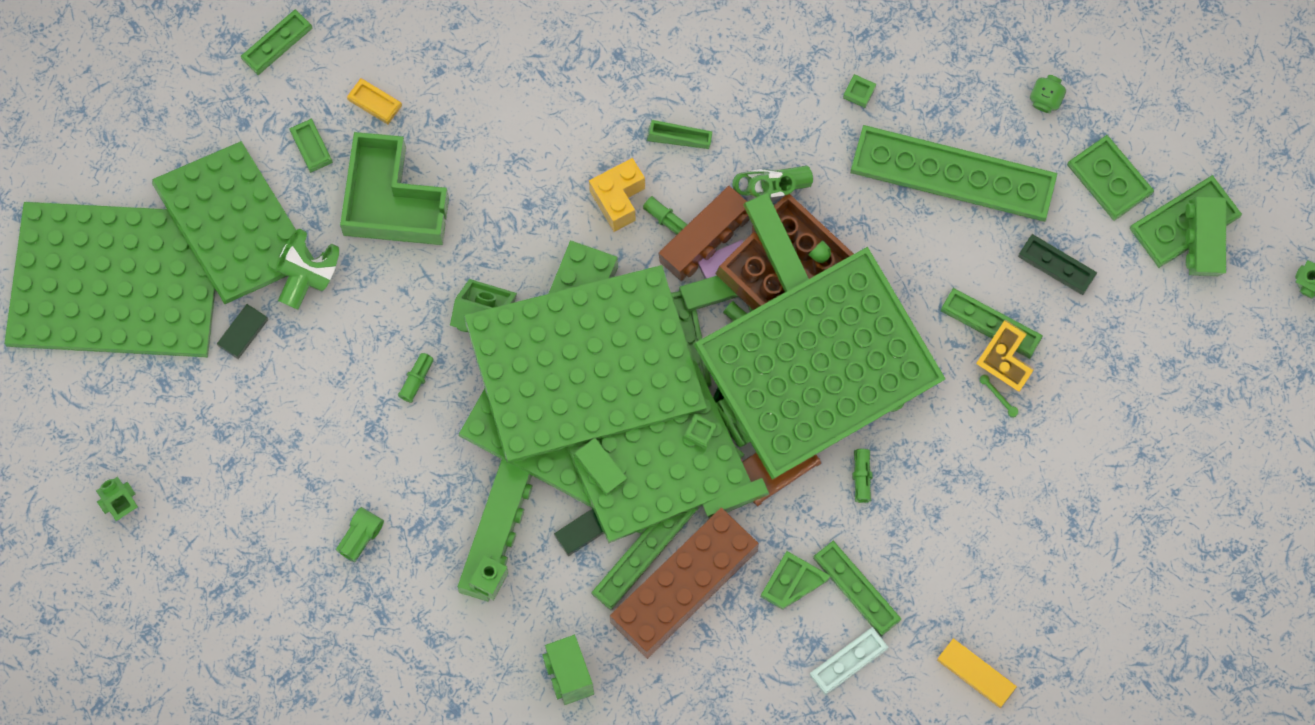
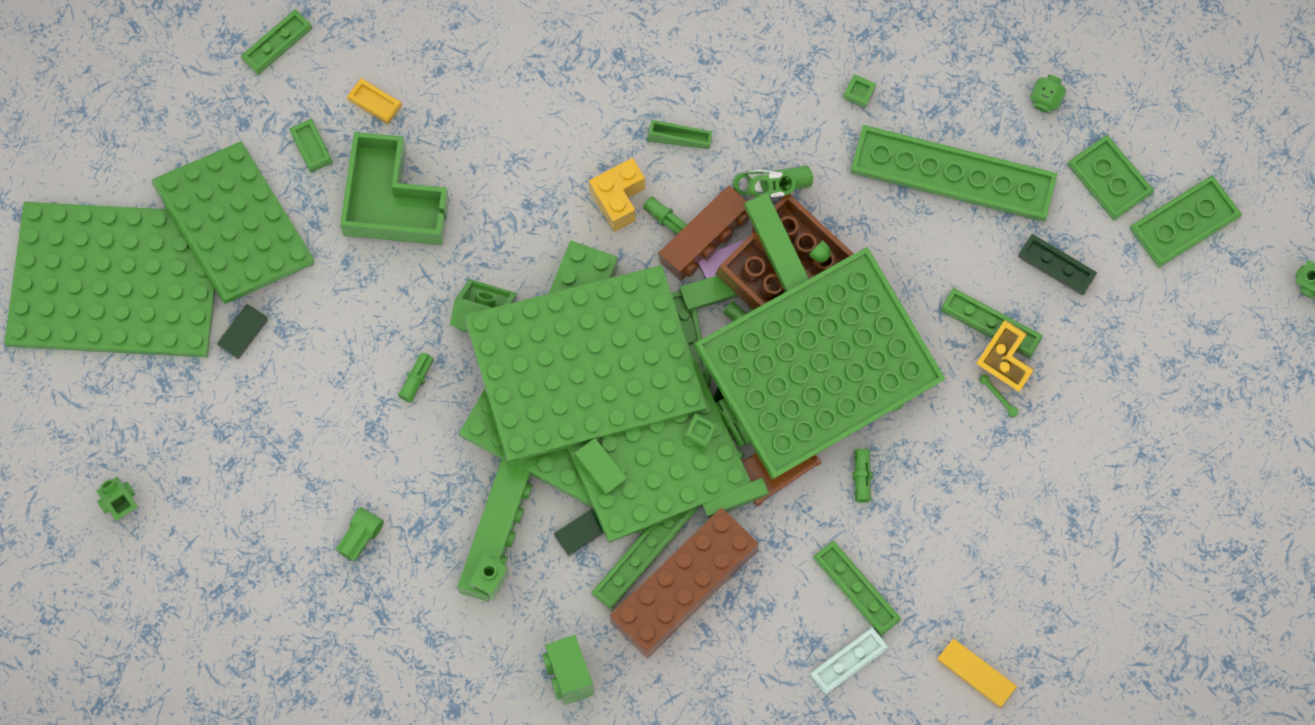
(303, 271): bright green connector -> none
(792, 581): bright green wing -> none
(1206, 236): bright green brick -> none

